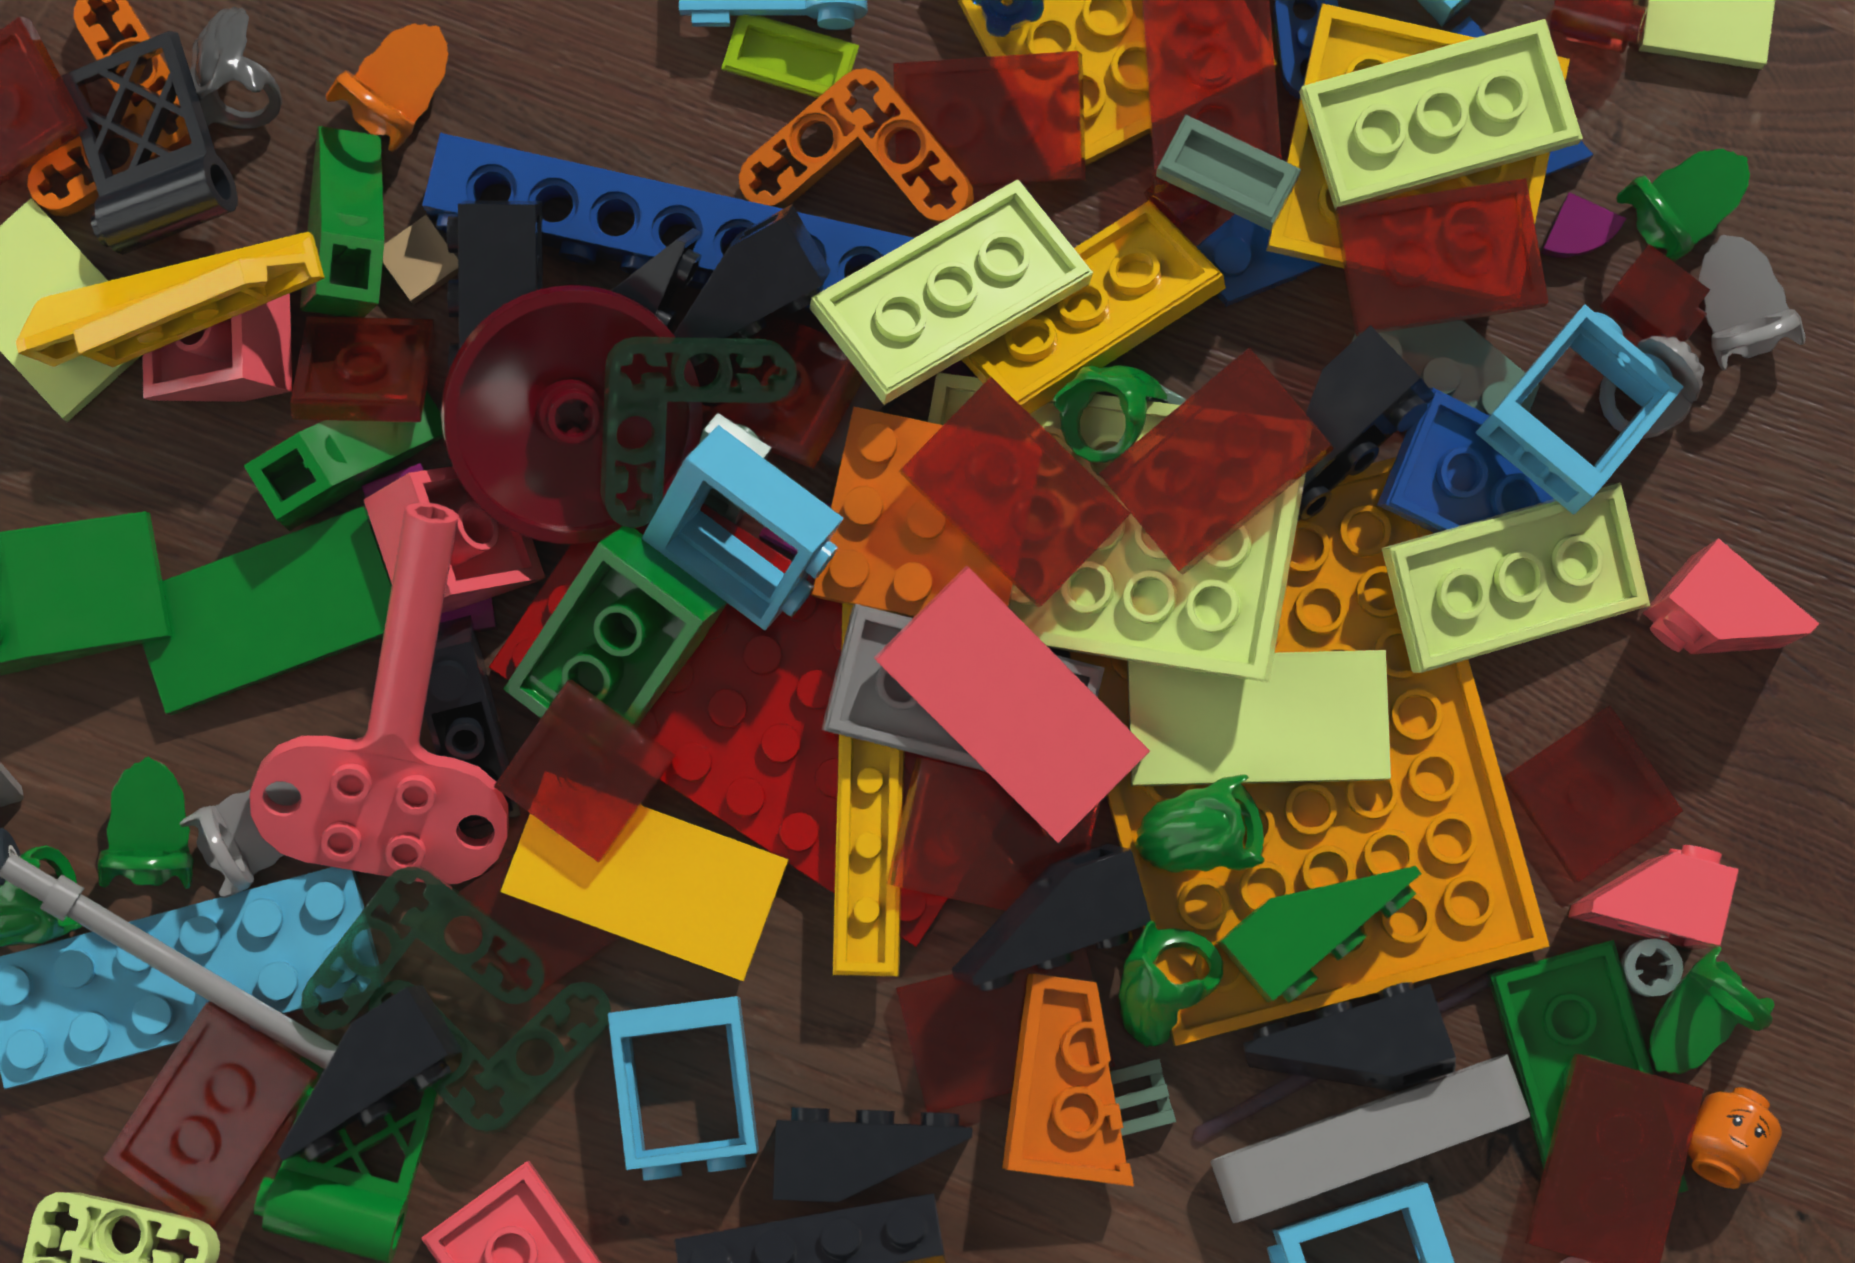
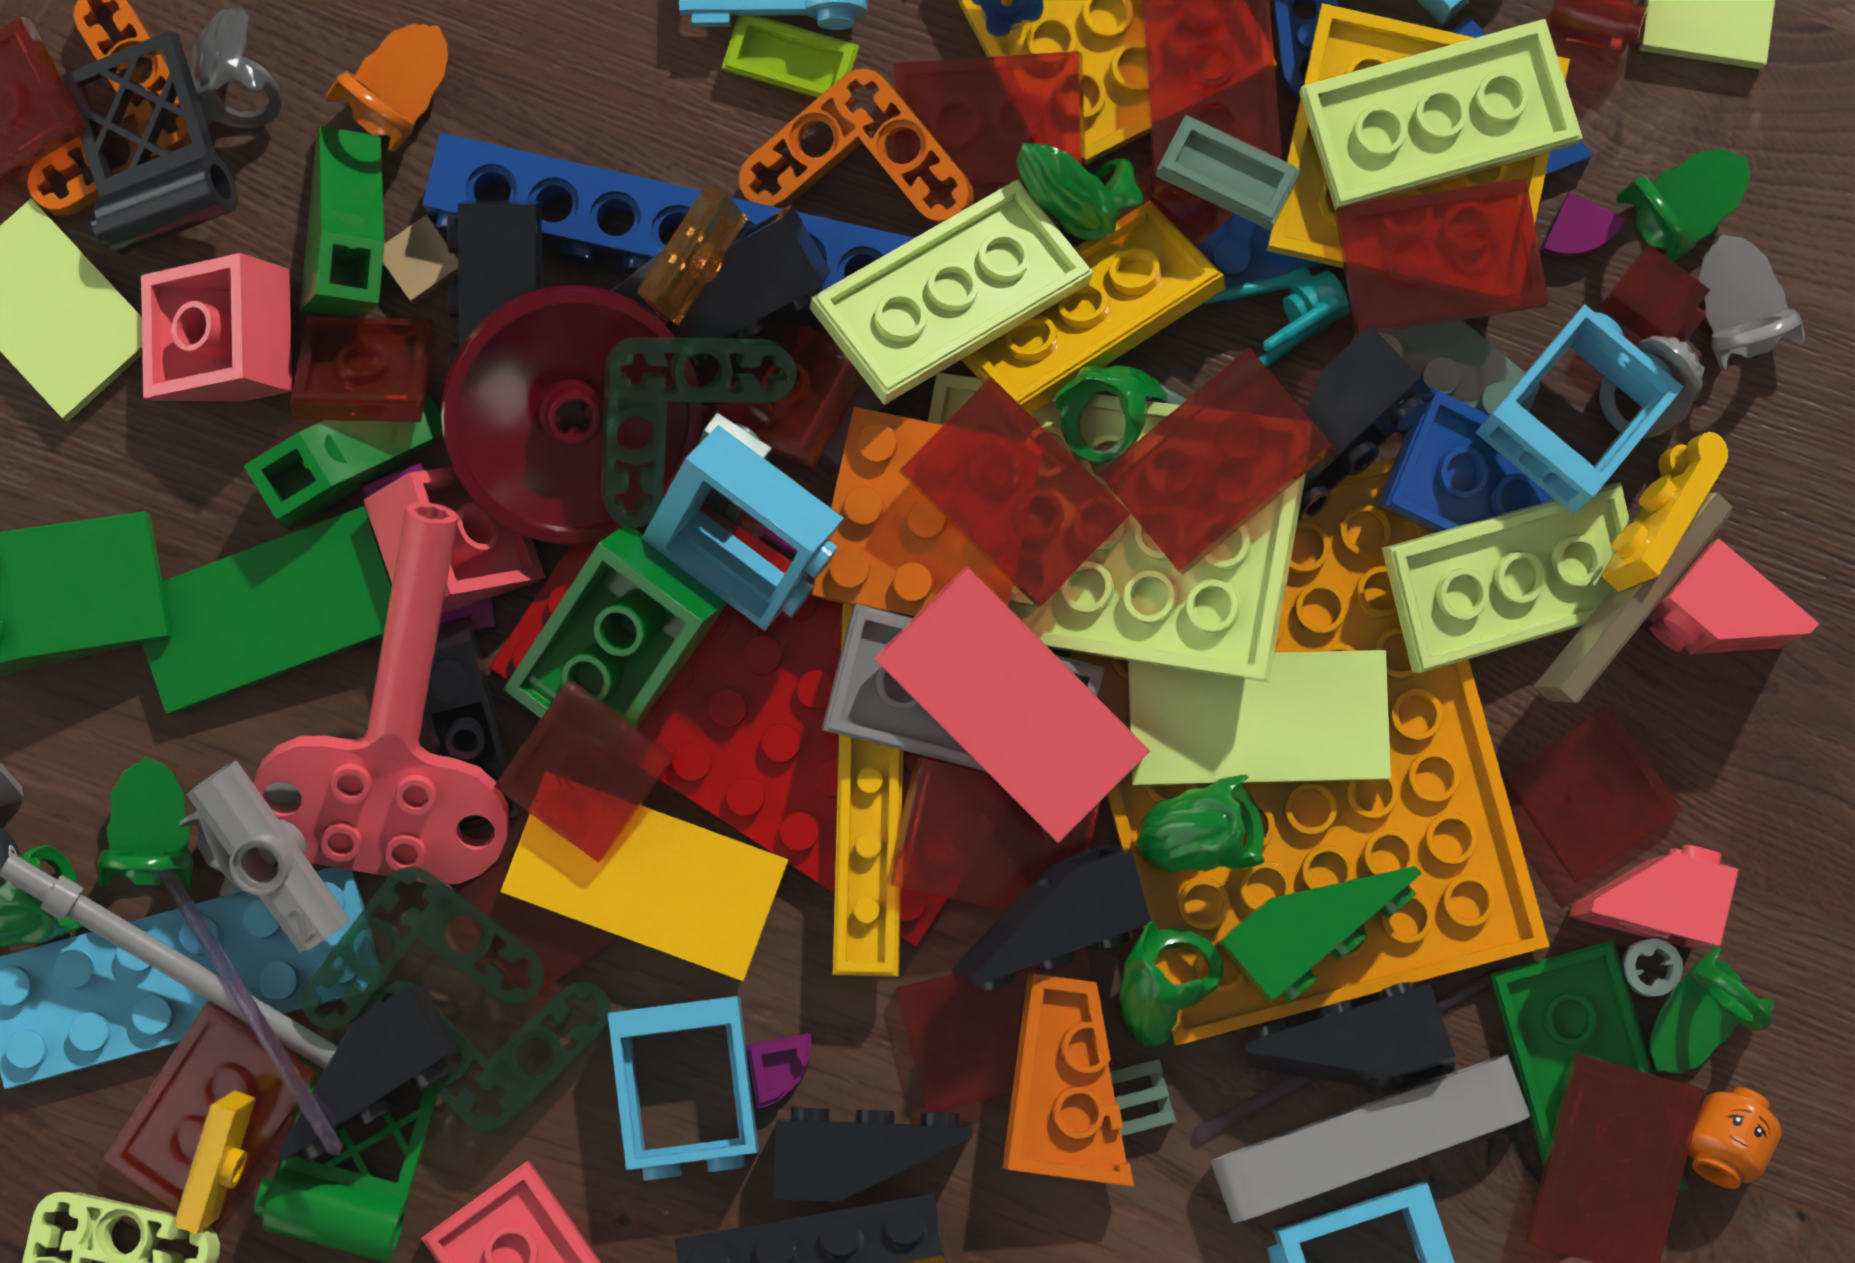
(157, 307): yellow wedge -> none
(216, 1162): none -> yellow plate
(251, 1012): none -> clear purple axle
(289, 891): none -> light grey piece
(692, 255): none -> clear orange plate
(778, 1066): none -> magenta tile
(1074, 195): none -> green piece
(1309, 308): none -> teal plant
(1624, 613): none -> dark tan tile
(1666, 510): none -> yellow plate

